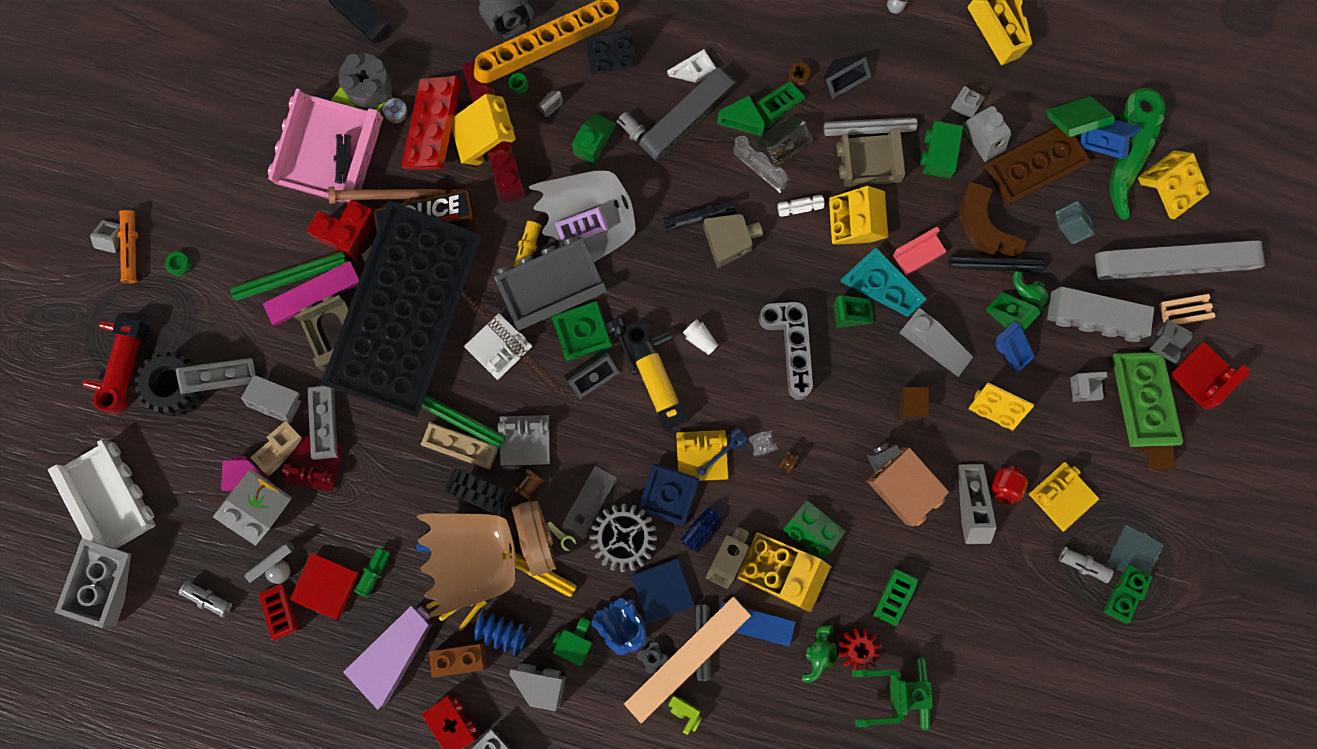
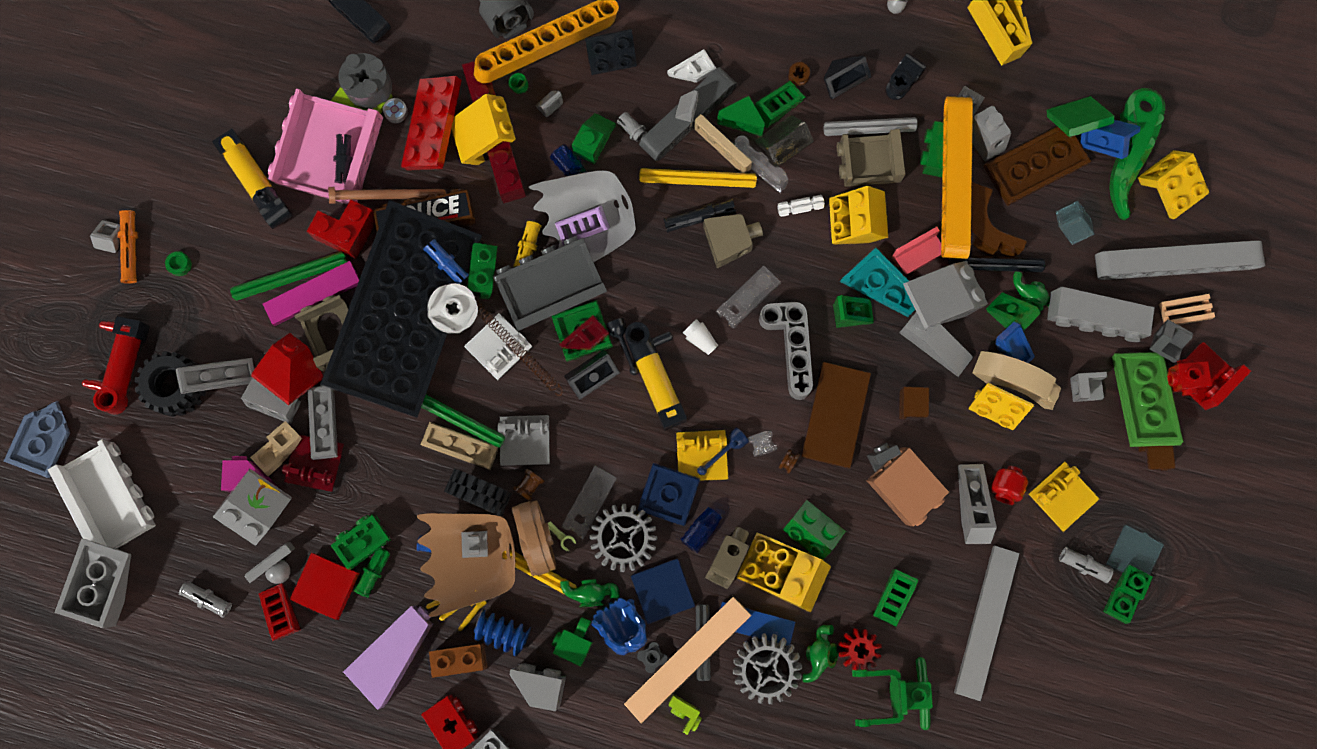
(39, 440): none -> sand blue tile
(252, 178): none -> piece
(288, 369): none -> red slope
(361, 541): none -> green bracket
(446, 262): none -> blue pin
(447, 295): none -> white plate
(474, 544): none -> light grey tile
(482, 269): none -> green bracket
(567, 161): none -> clear blue hinge
(585, 336): none -> dark red tile
(590, 592): none -> green piece
(687, 106): none -> light grey slope
(698, 177): none -> yellow axle
(722, 144): none -> tan tile
(749, 296): none -> clear plate
(776, 674): none -> light grey gear
(836, 415): none -> reddish brown tile
(905, 75): none -> black piece
(946, 294): none -> light grey slope
(956, 177): none -> light orange beam
(986, 623): none -> light grey tile
(1019, 376): none -> tan arch
(1189, 377): none -> red brick

